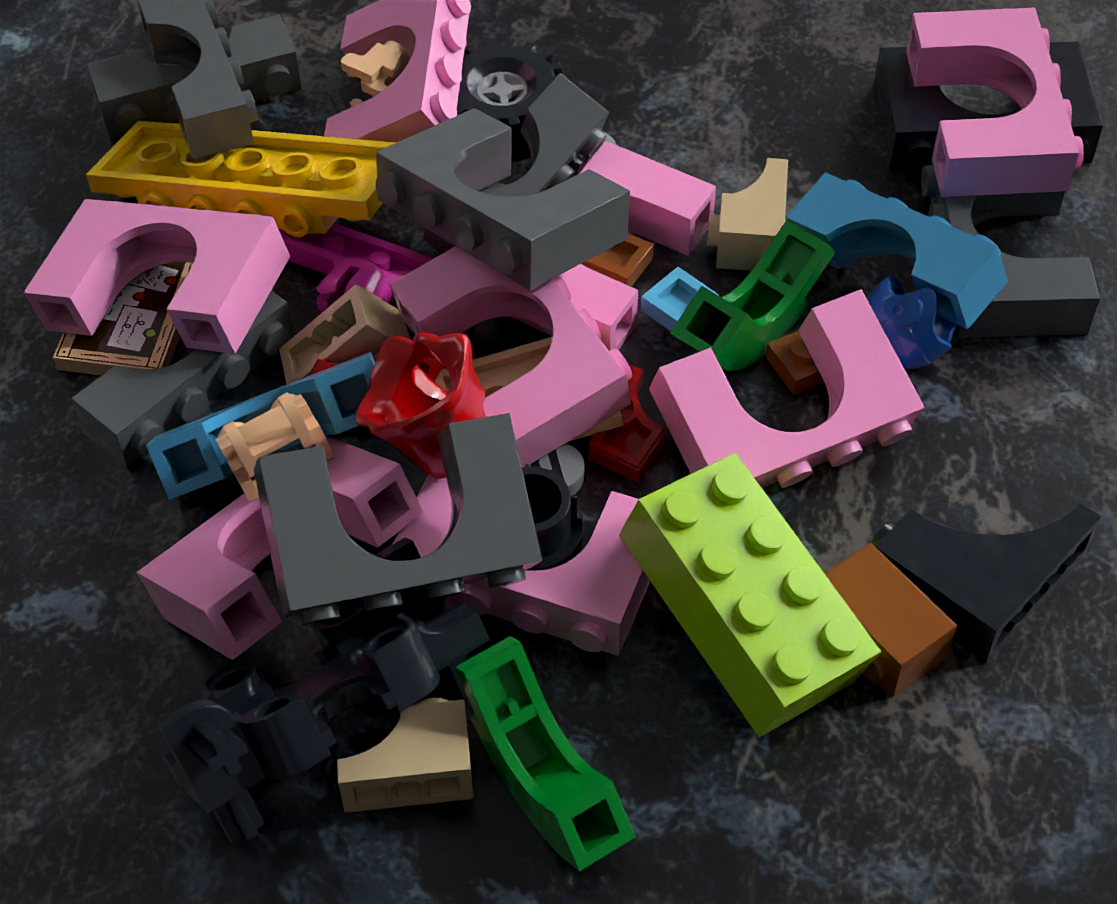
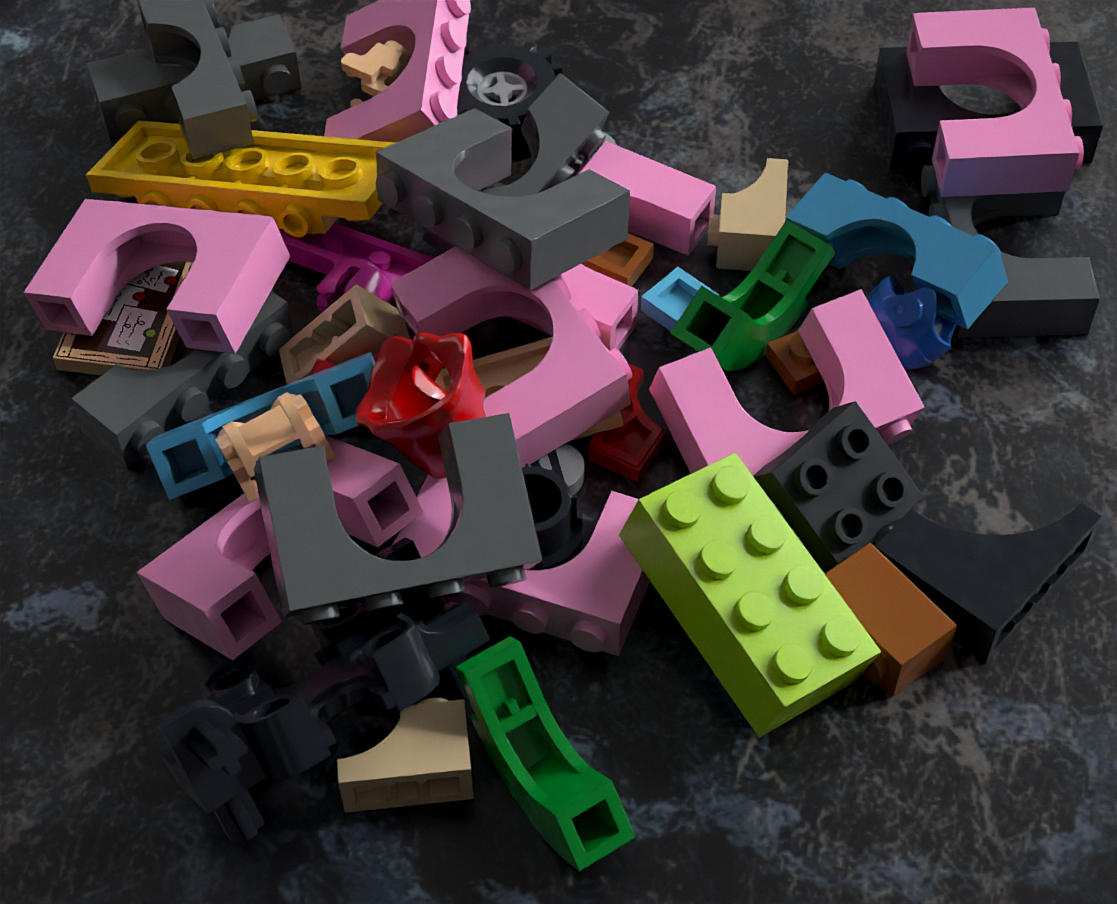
(839, 485): none -> black brick

